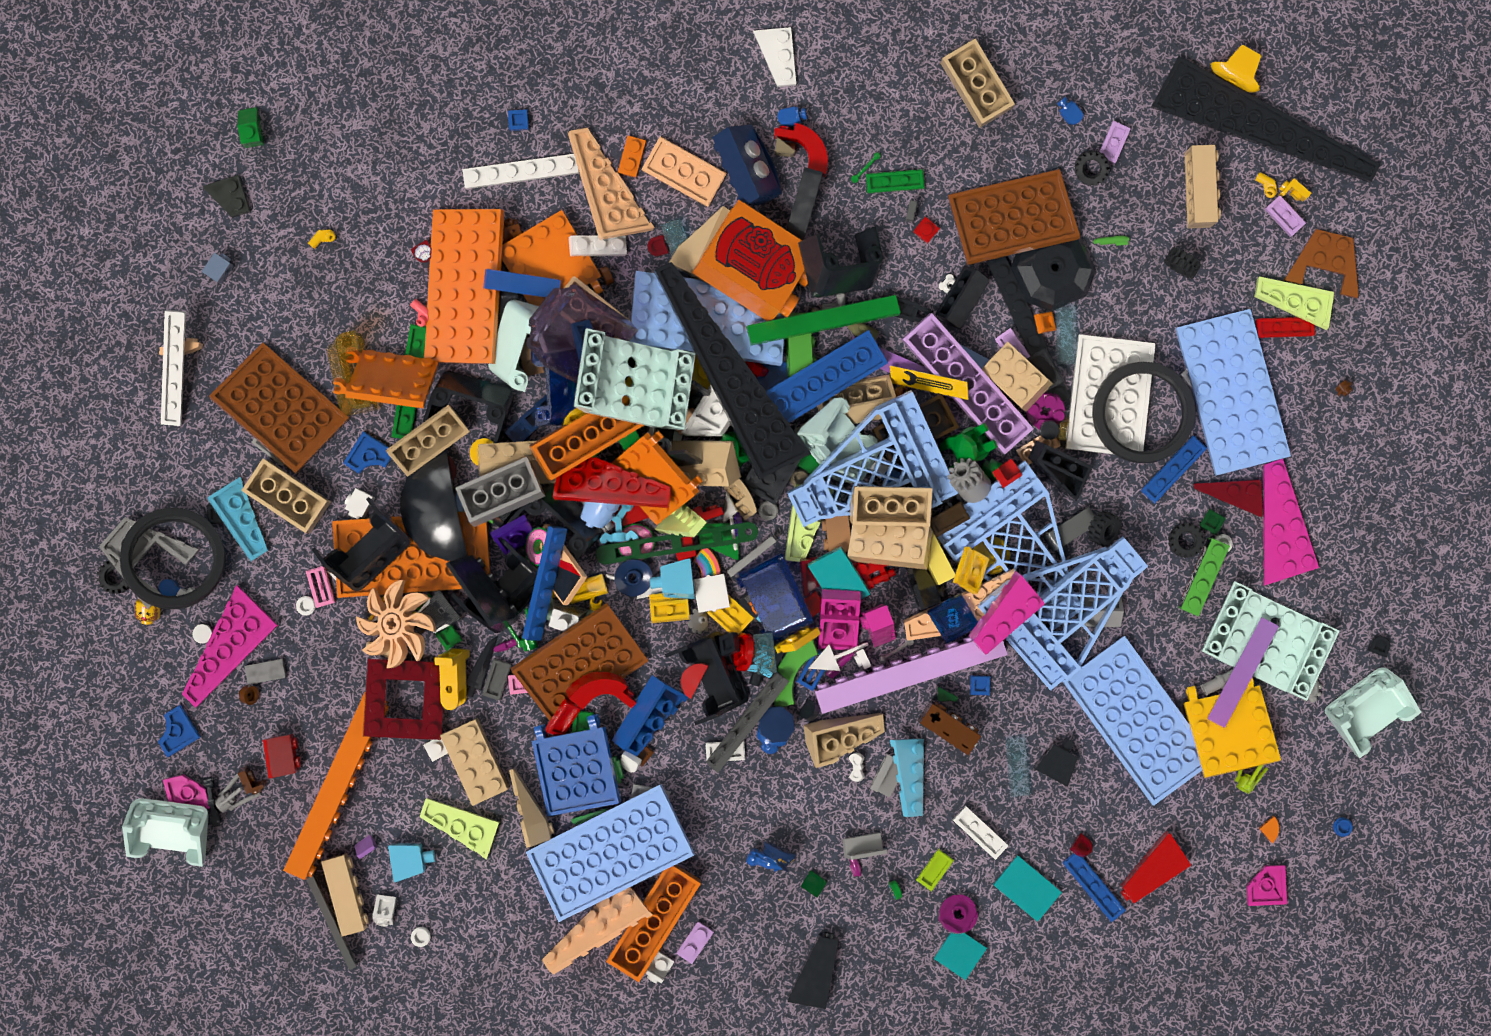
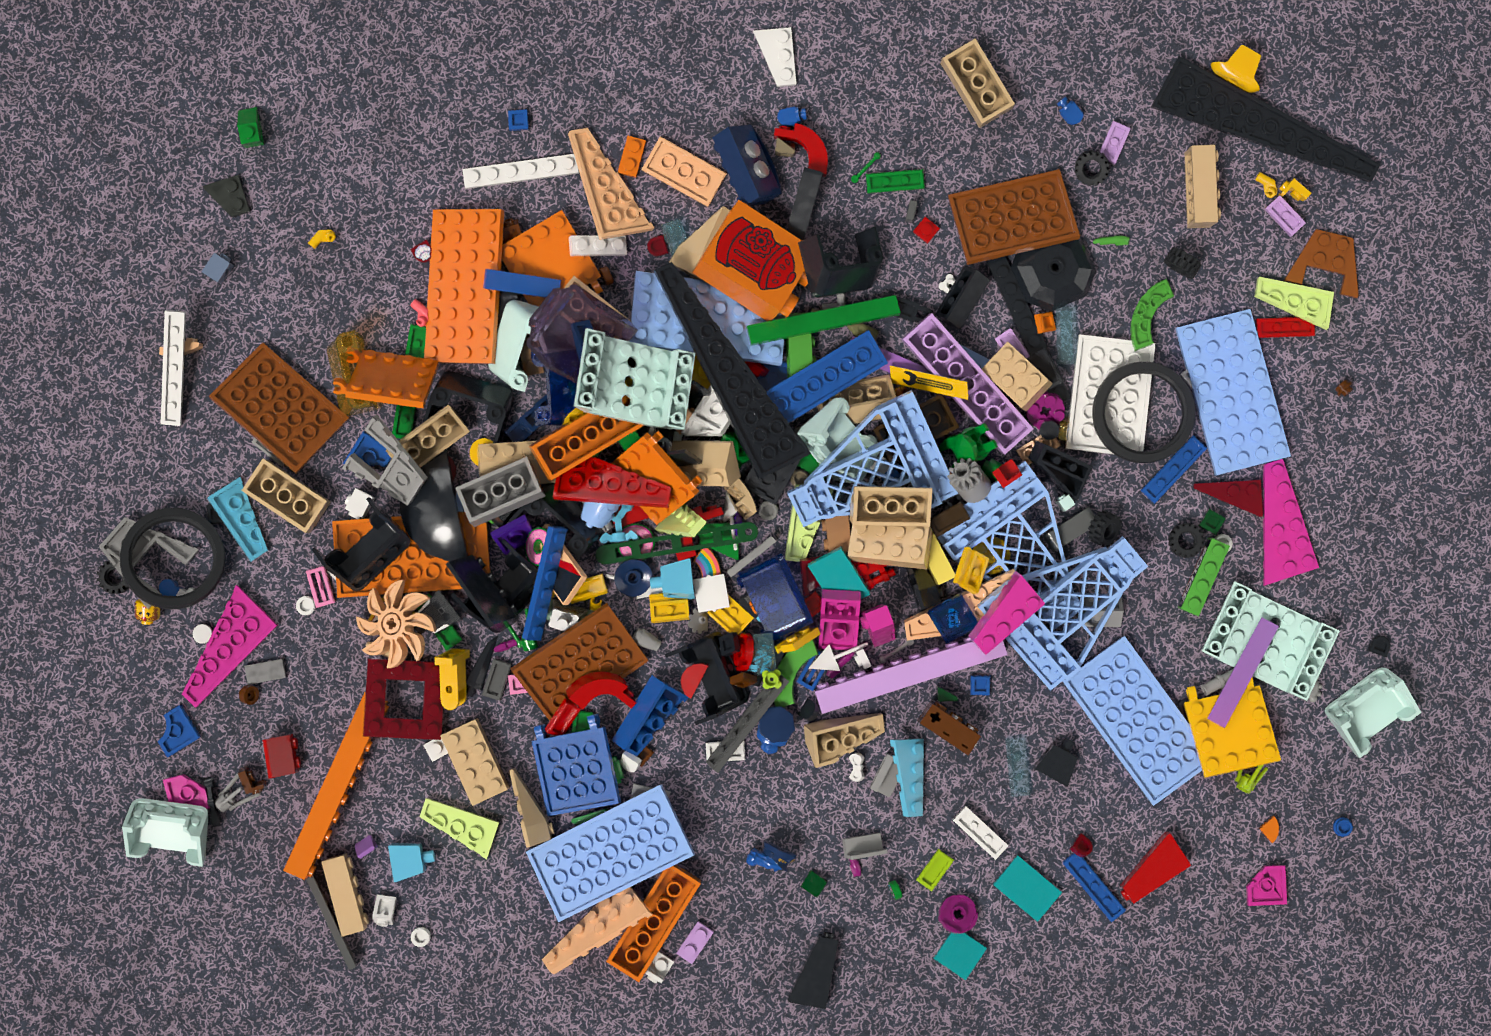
(401, 477): none -> light grey wing
(646, 639): none -> light grey cone
(743, 680): none -> reddish brown tile
(767, 683): none -> lime plate
(1065, 502): none -> light aqua piece
(1144, 311): none -> bright green tile

